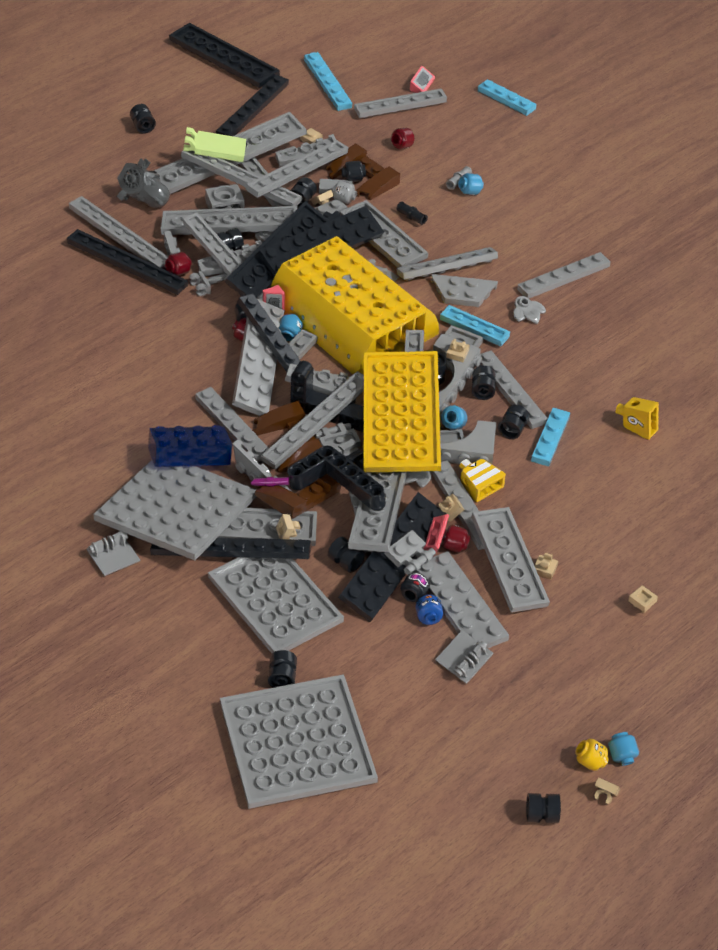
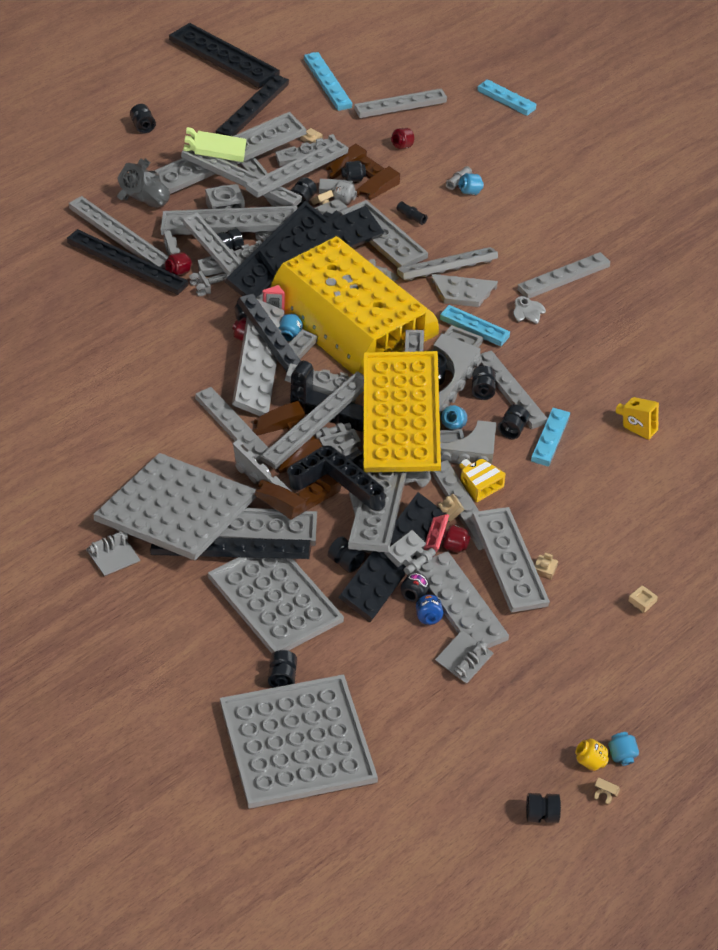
(189, 446): clear blue brick -> none
(270, 481): magenta piece -> none
(286, 527): tan tile -> none
(421, 80): slope -> none
(457, 350): tan tile -> none

